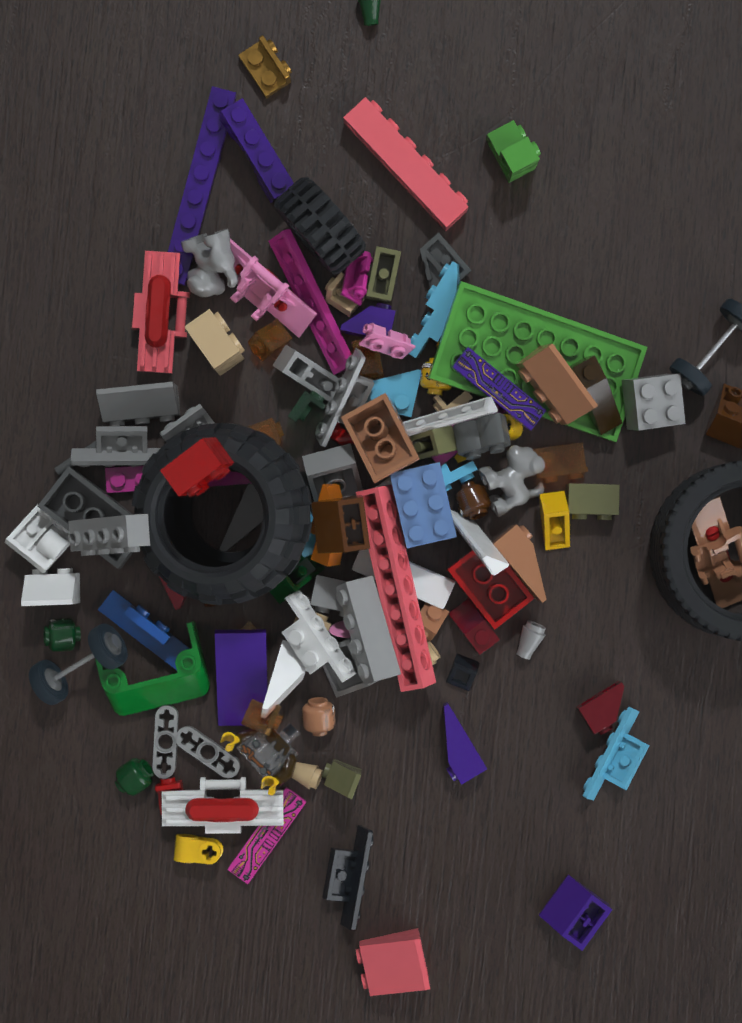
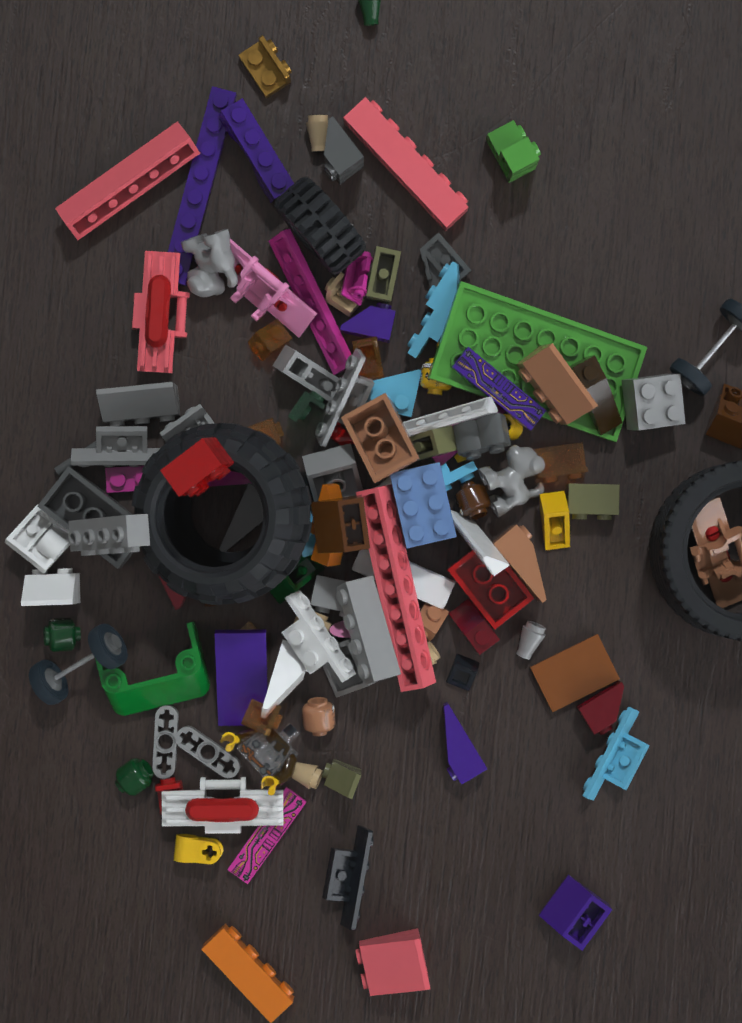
(127, 180): none -> coral brick
(141, 627): blue bracket -> none
(211, 337): tan brick -> none
(248, 973): none -> orange brick
(317, 131): none -> tan cone
(340, 154): none -> dark grey slope
(395, 344): bright pink hinge -> none
(439, 404): tan bracket -> none
(574, 672): none -> dark orange tile

